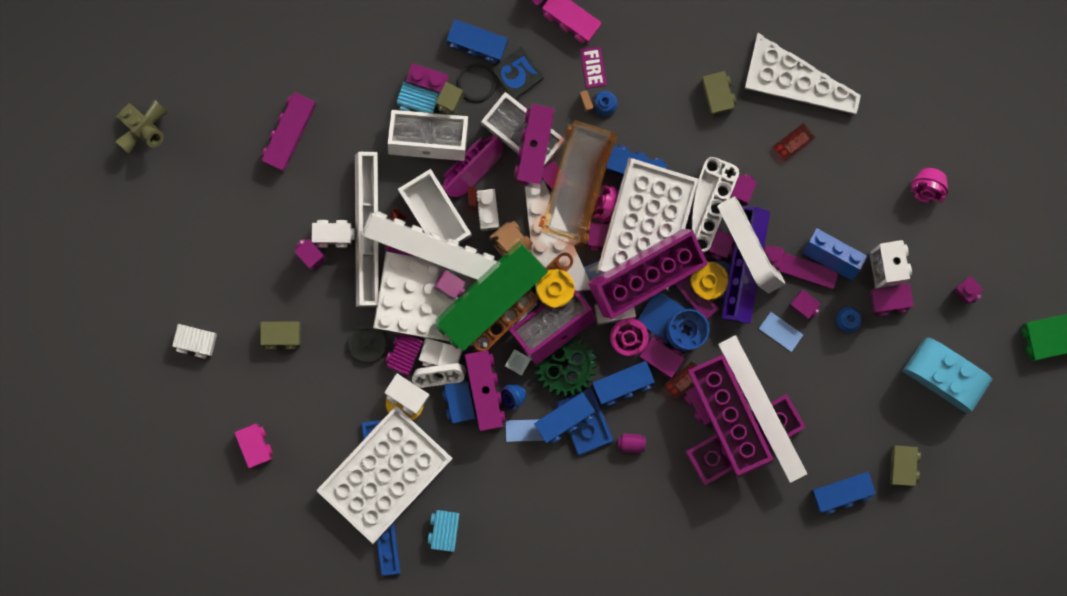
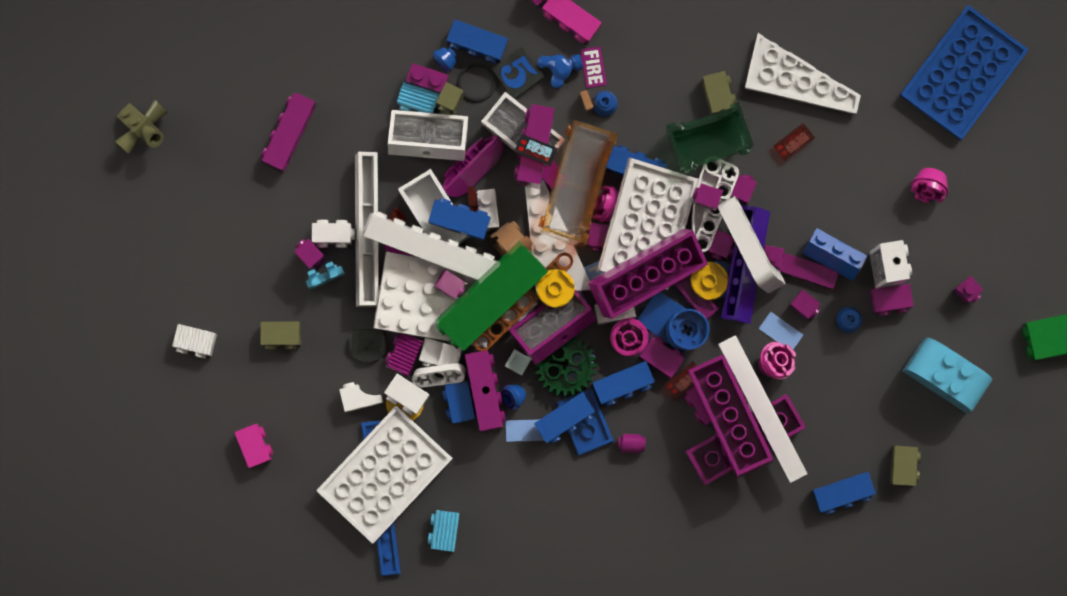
(332, 273): none -> medium azure plate
(356, 399): none -> white arch
(445, 58): none -> blue cone
(459, 219): none -> blue brick
(535, 150): none -> tile
(560, 67): none -> blue animal
(707, 196): none -> magenta brick
(709, 138): none -> clear green windscreen
(777, 360): none -> dark pink cone
(964, 72): none -> blue plate

